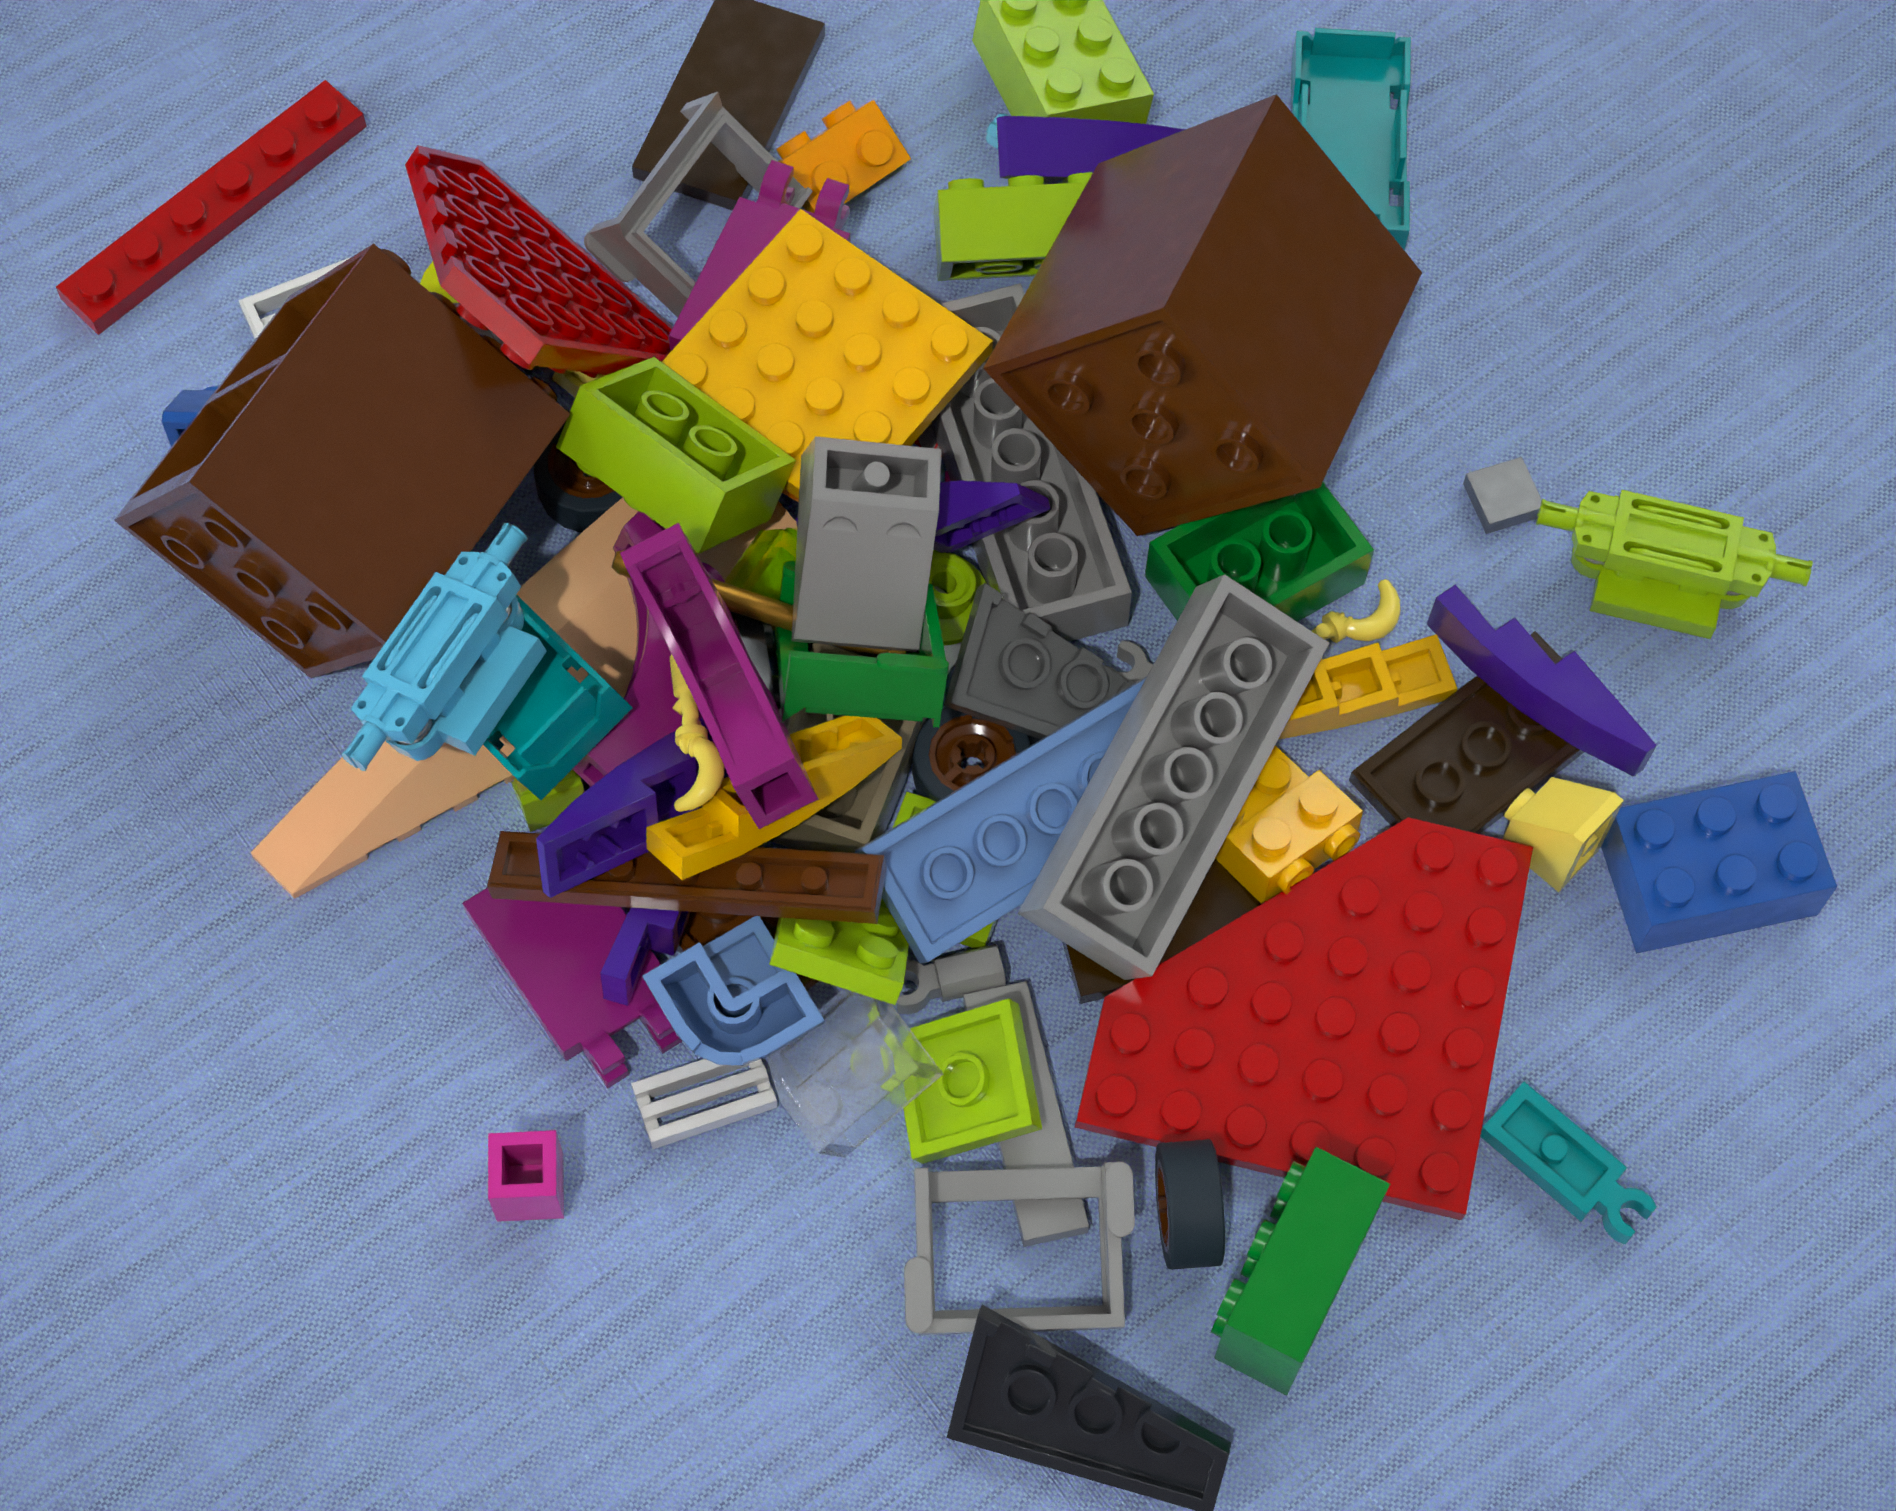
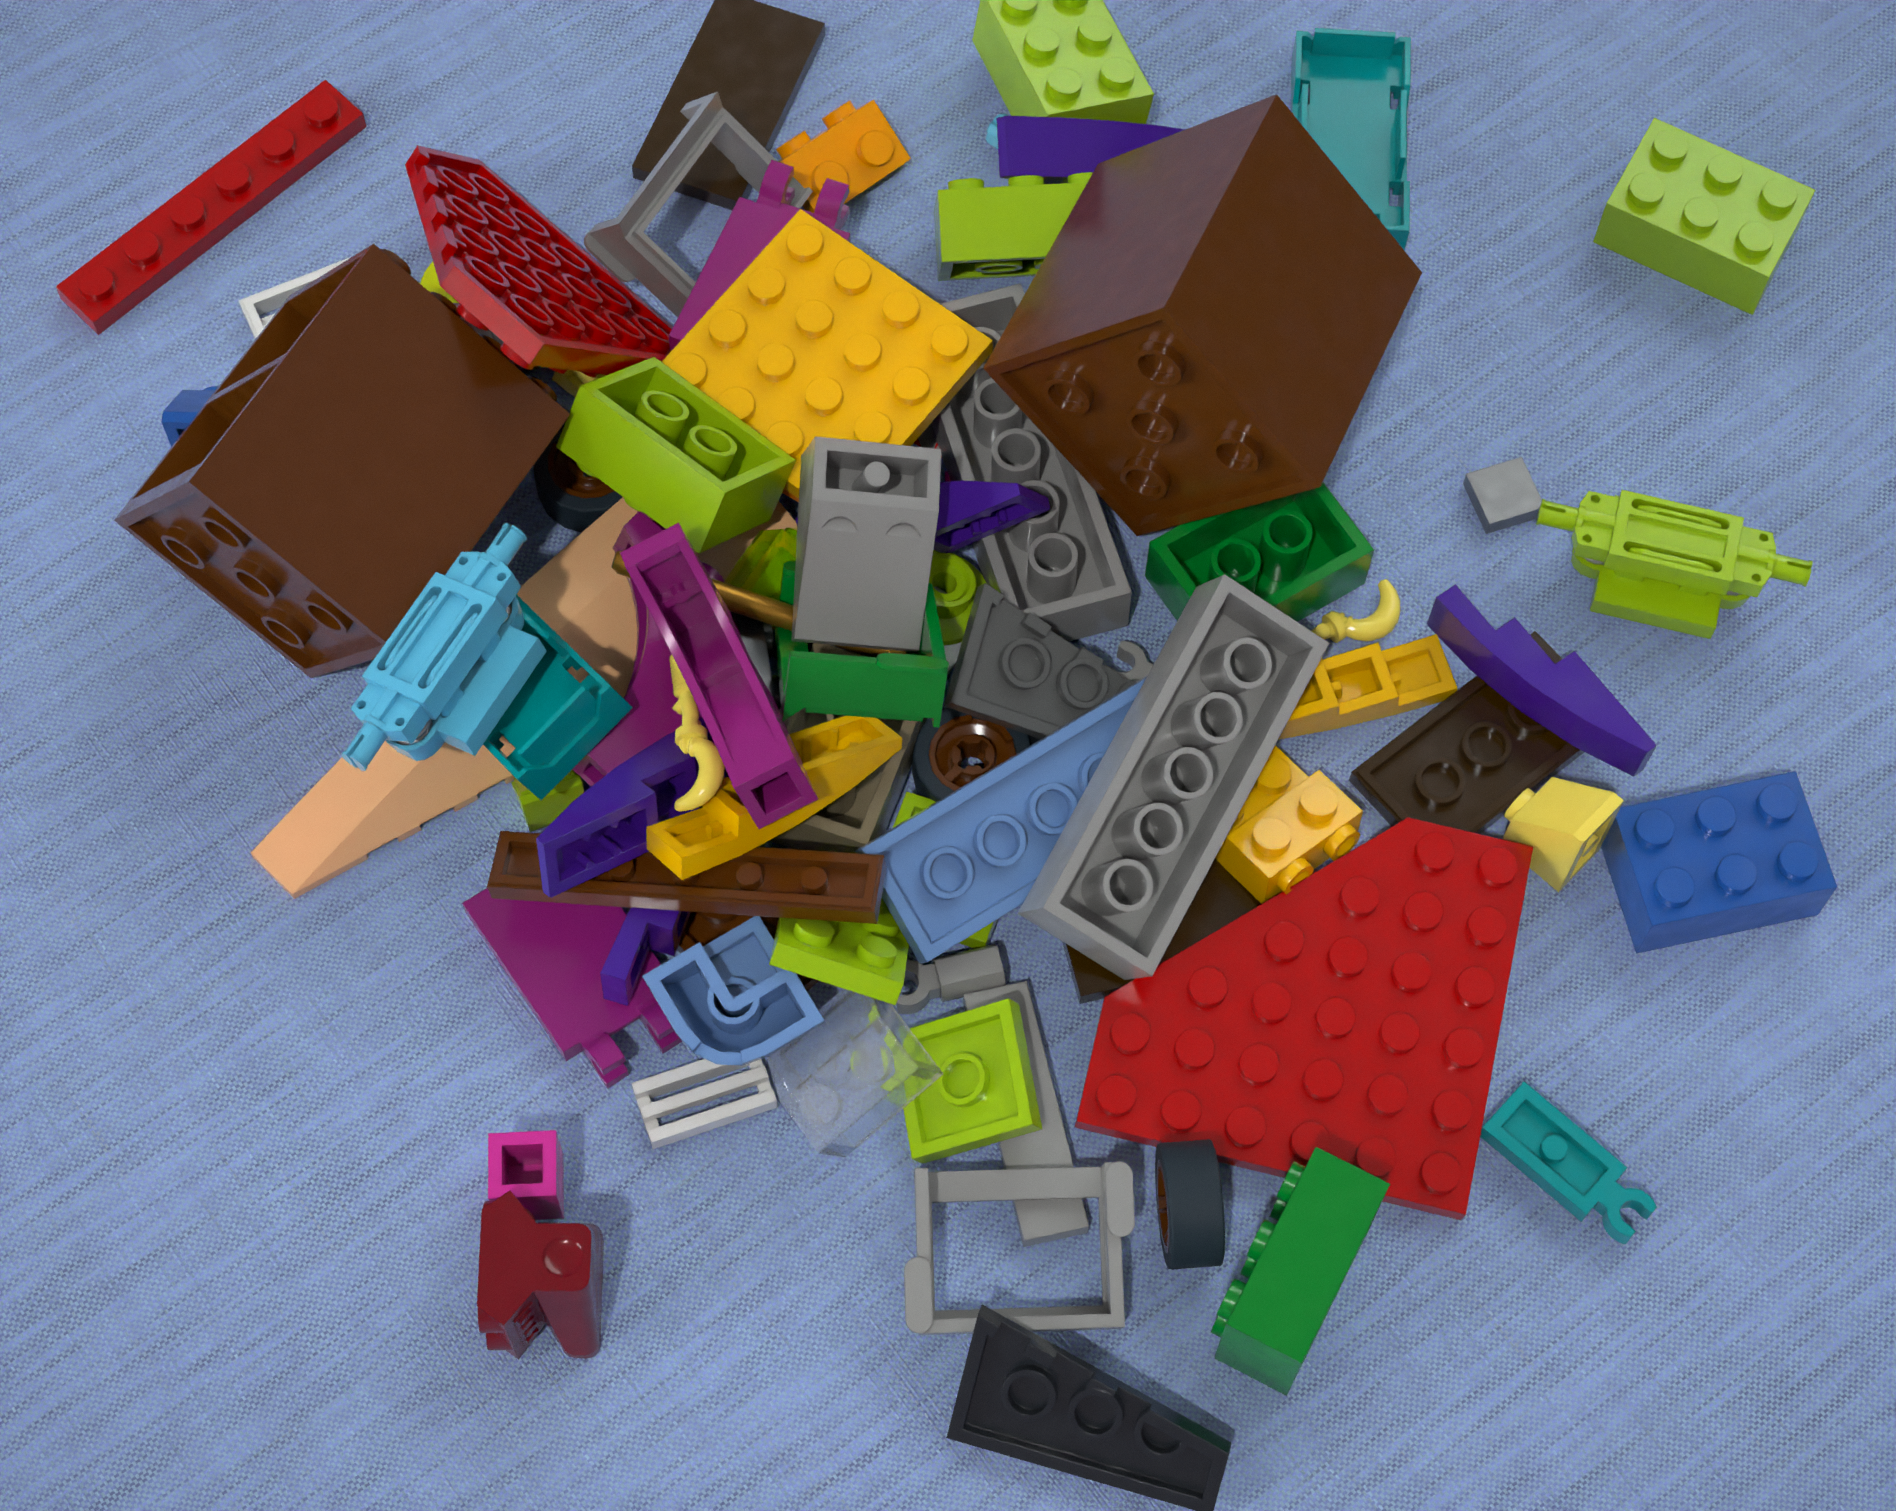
(538, 1277): none -> dark red piece
(1703, 215): none -> lime brick

